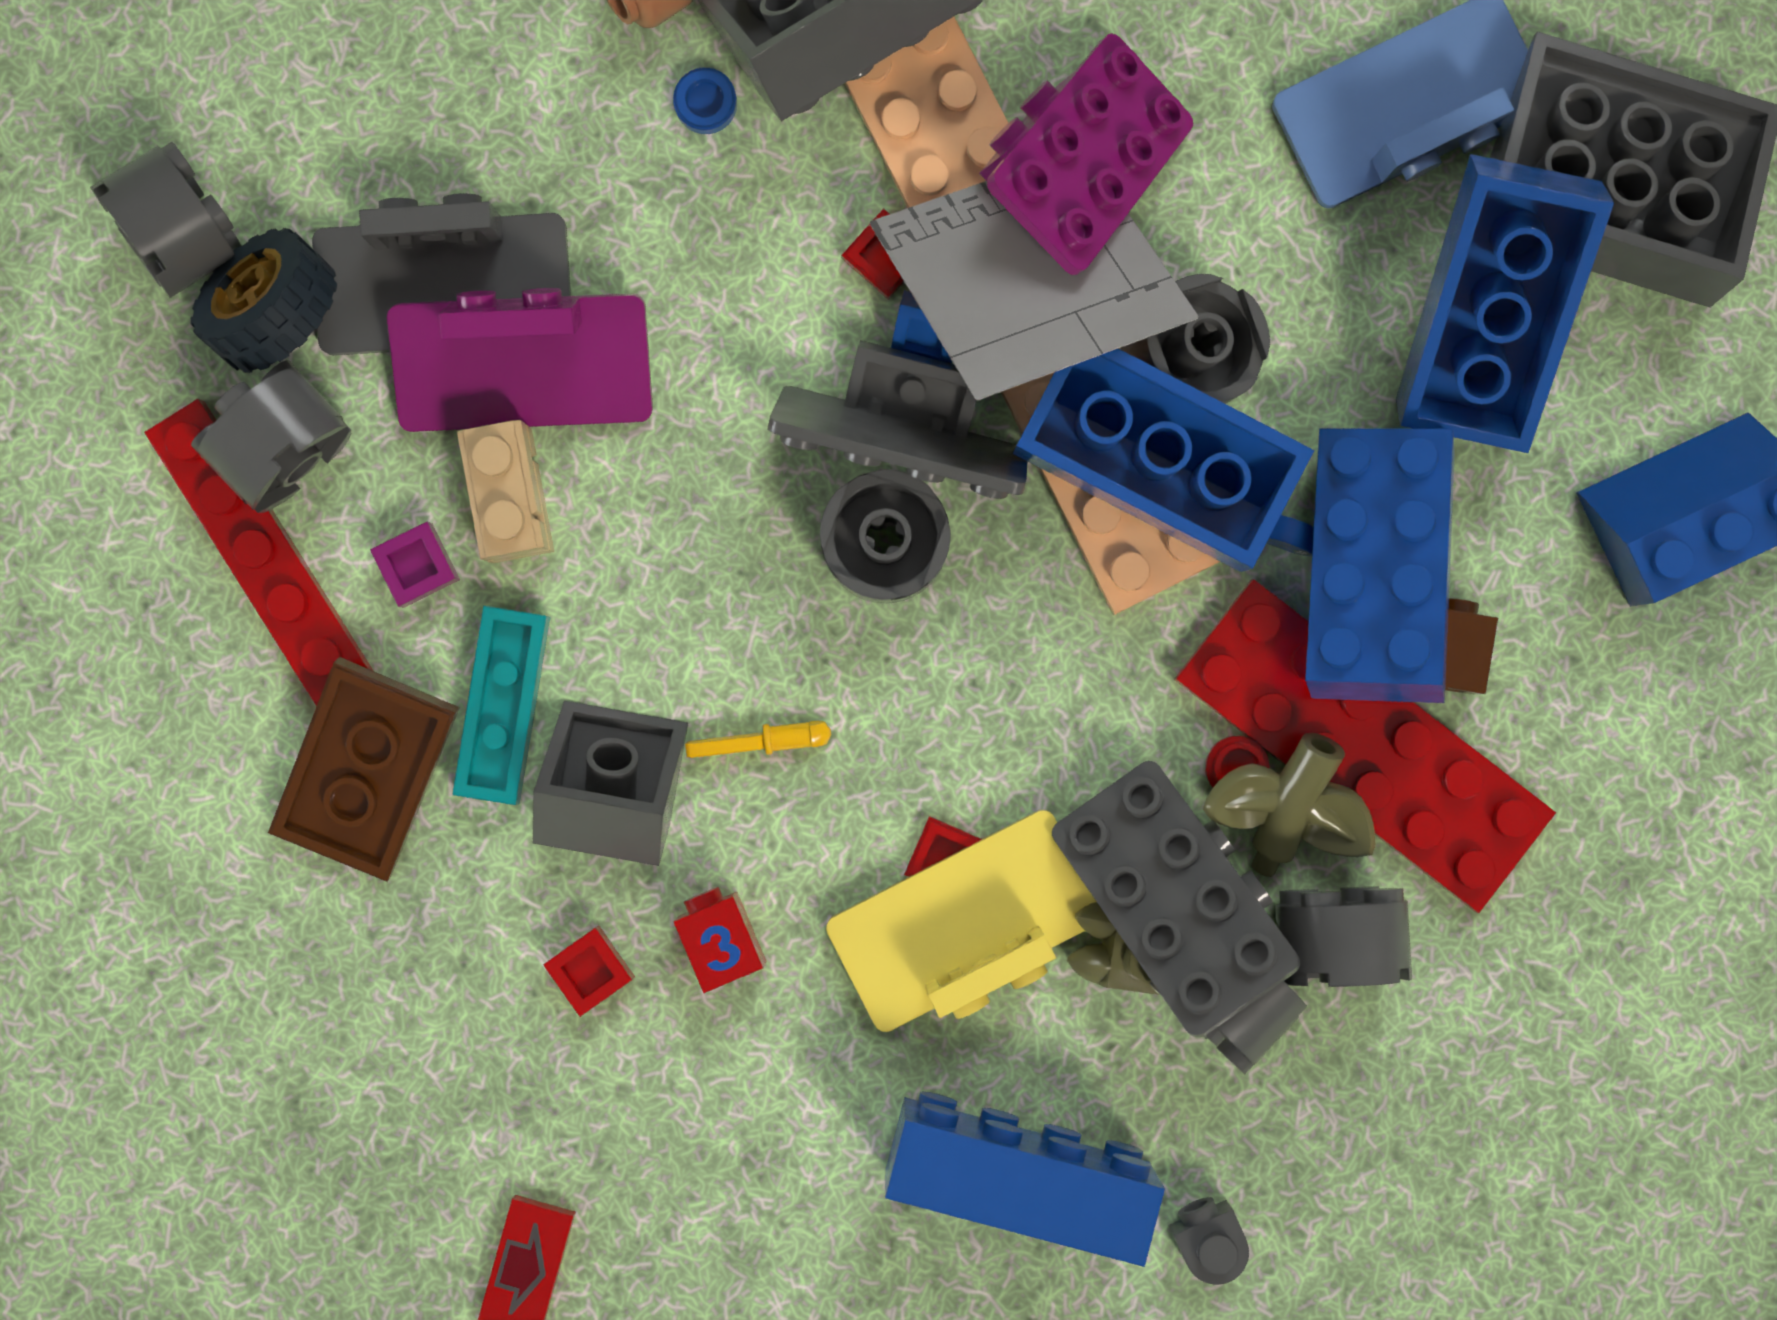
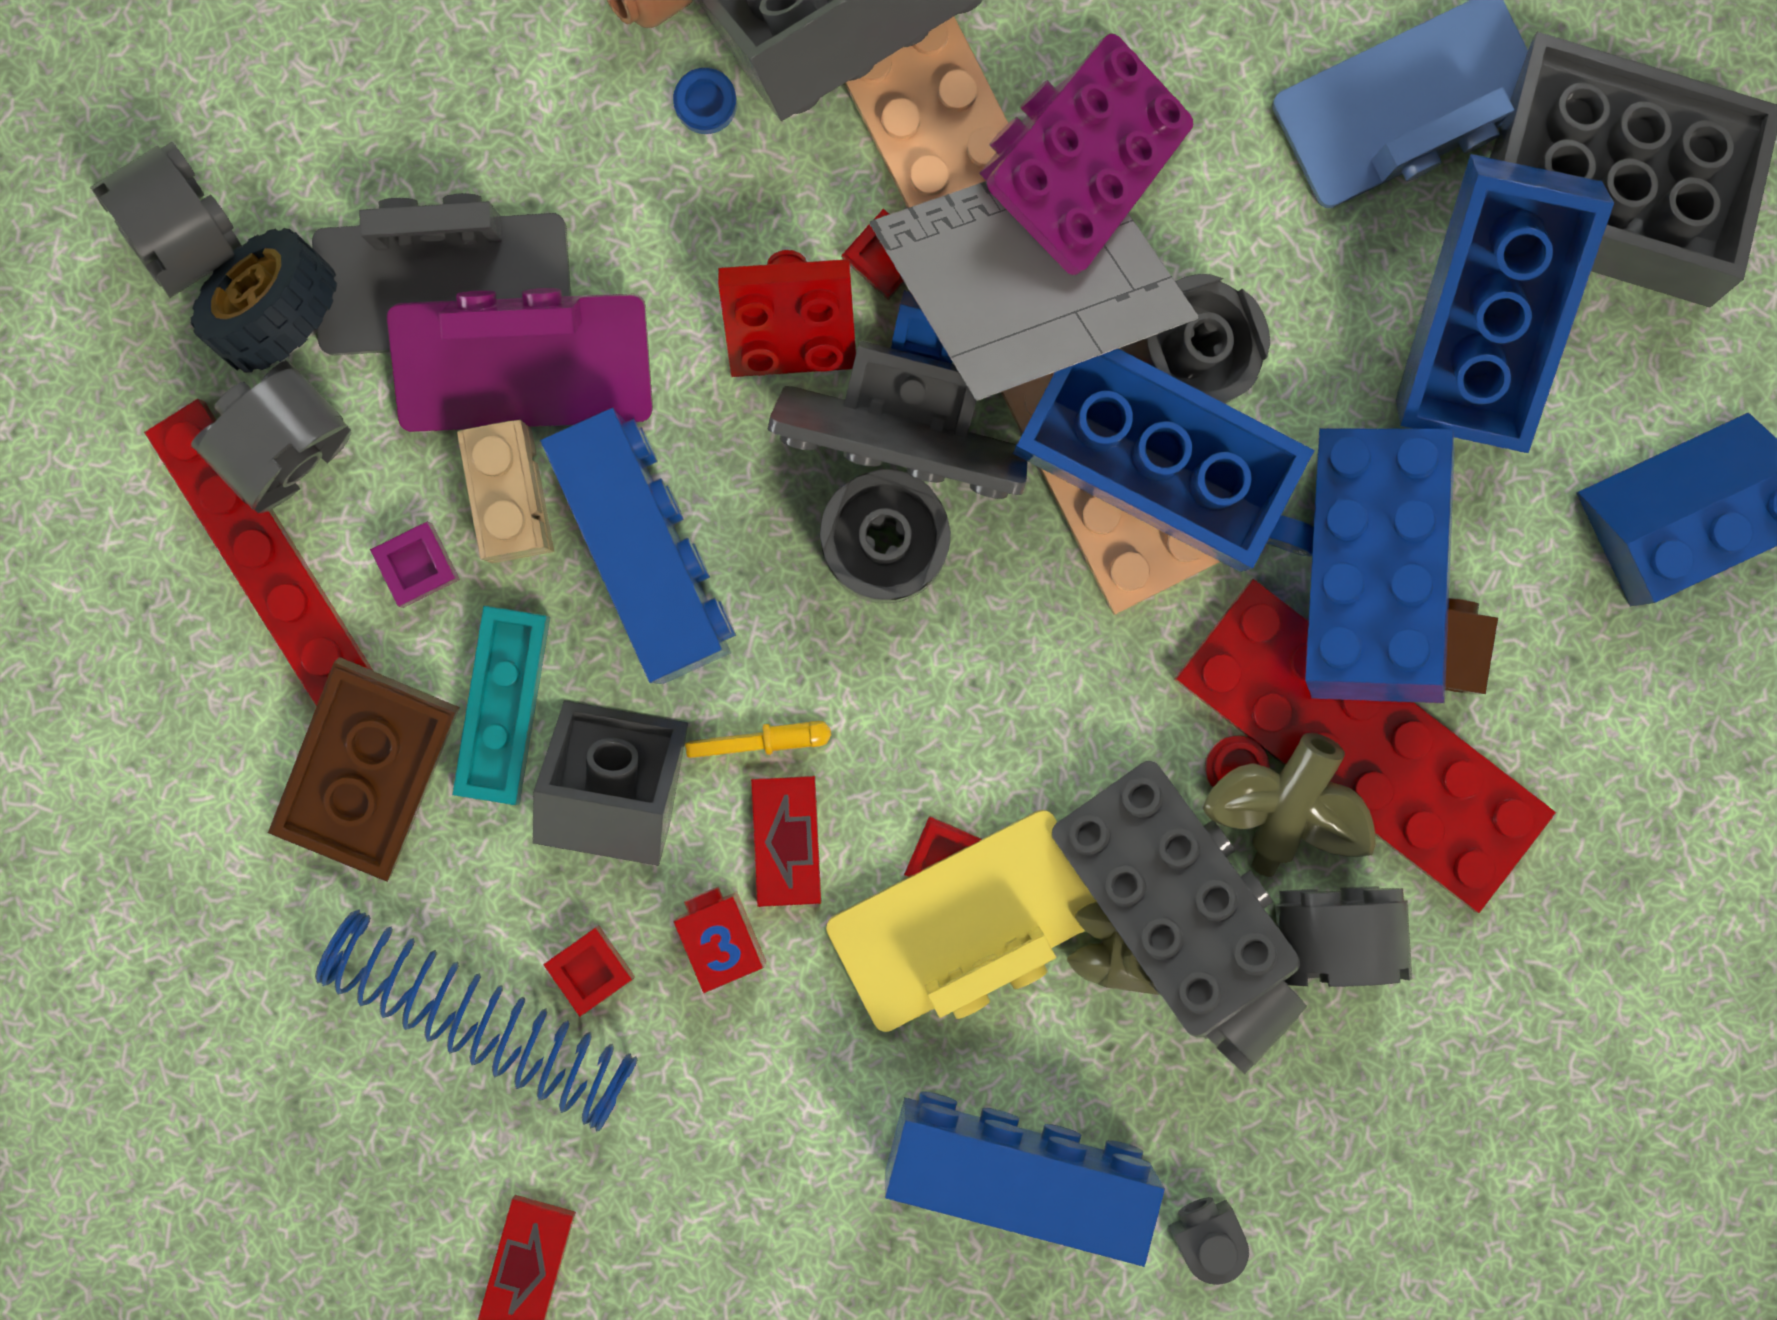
(332, 968): none -> blue piece
(636, 546): none -> blue brick
(786, 841): none -> red tile
(788, 316): none -> red plate

